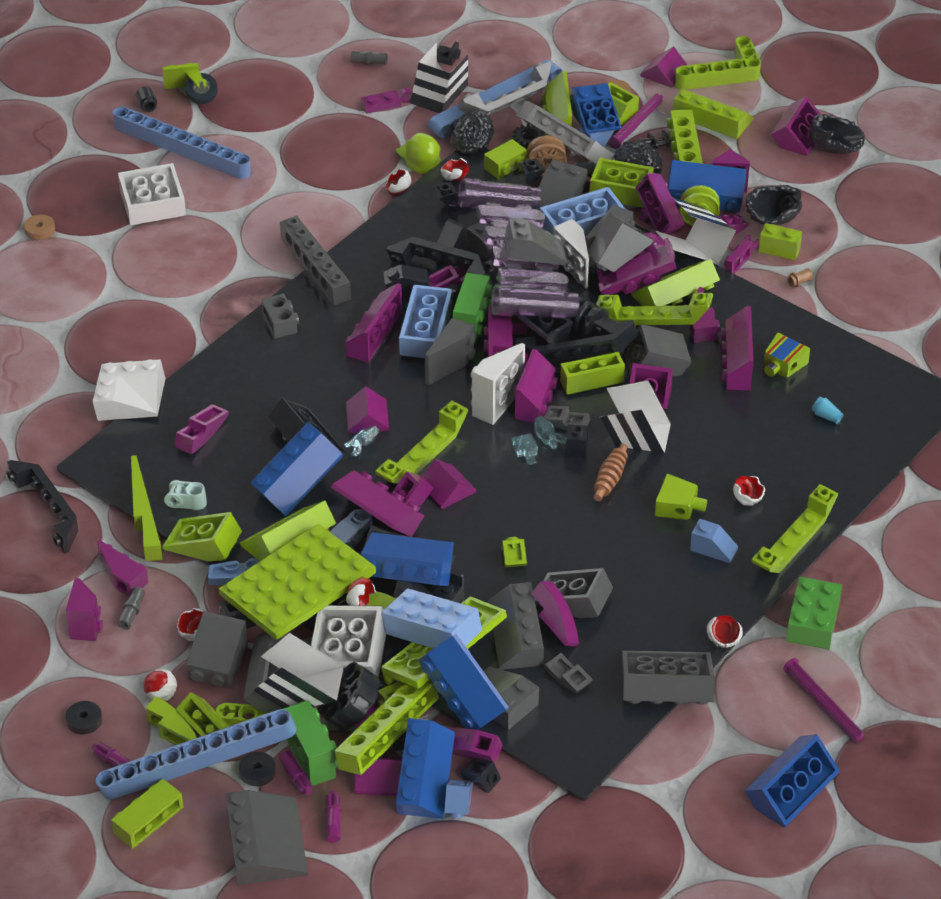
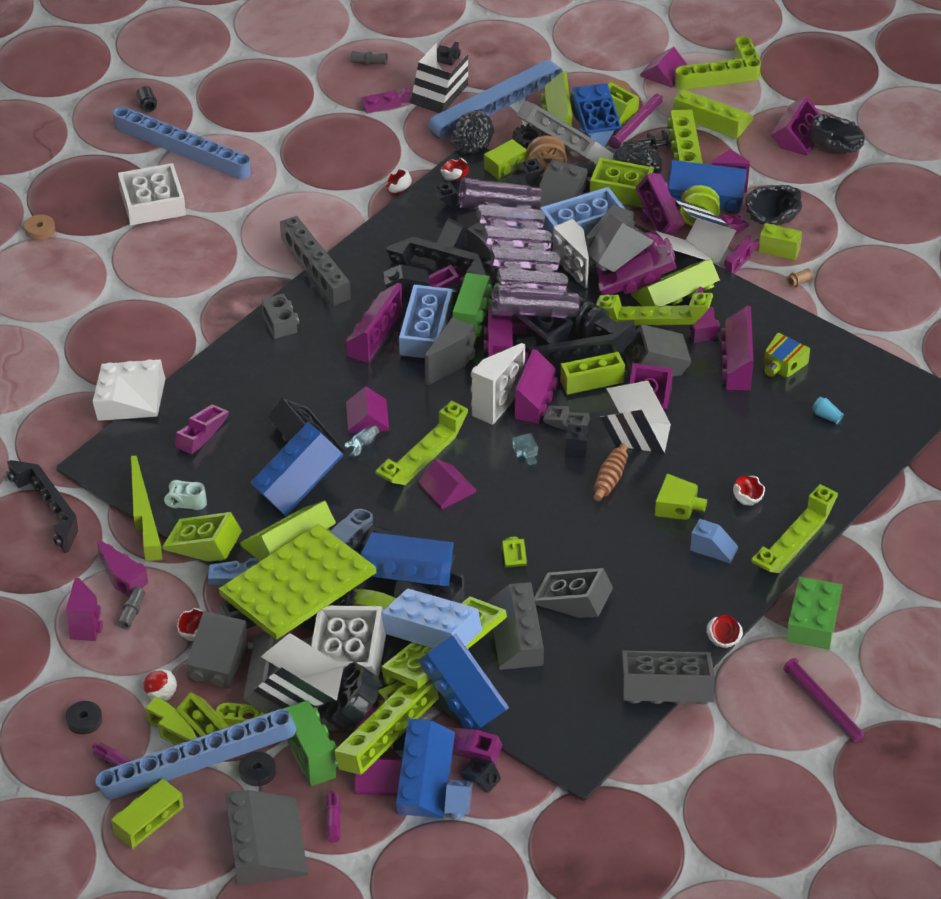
(199, 87): plate -> none
(297, 775): magenta piece -> none
(360, 592): hair -> none
(379, 502): magenta slope -> none
(413, 488): magenta slope -> none
(420, 153): lime piece -> none
(517, 692): dark grey slope -> none
(532, 243): dark grey slope -> none
(539, 81): light grey slope -> none
(545, 431): clear light blue plate -> none
(556, 612): magenta slope -> none
(566, 674): dark grey slope -> none
(793, 780): blue slope -> none

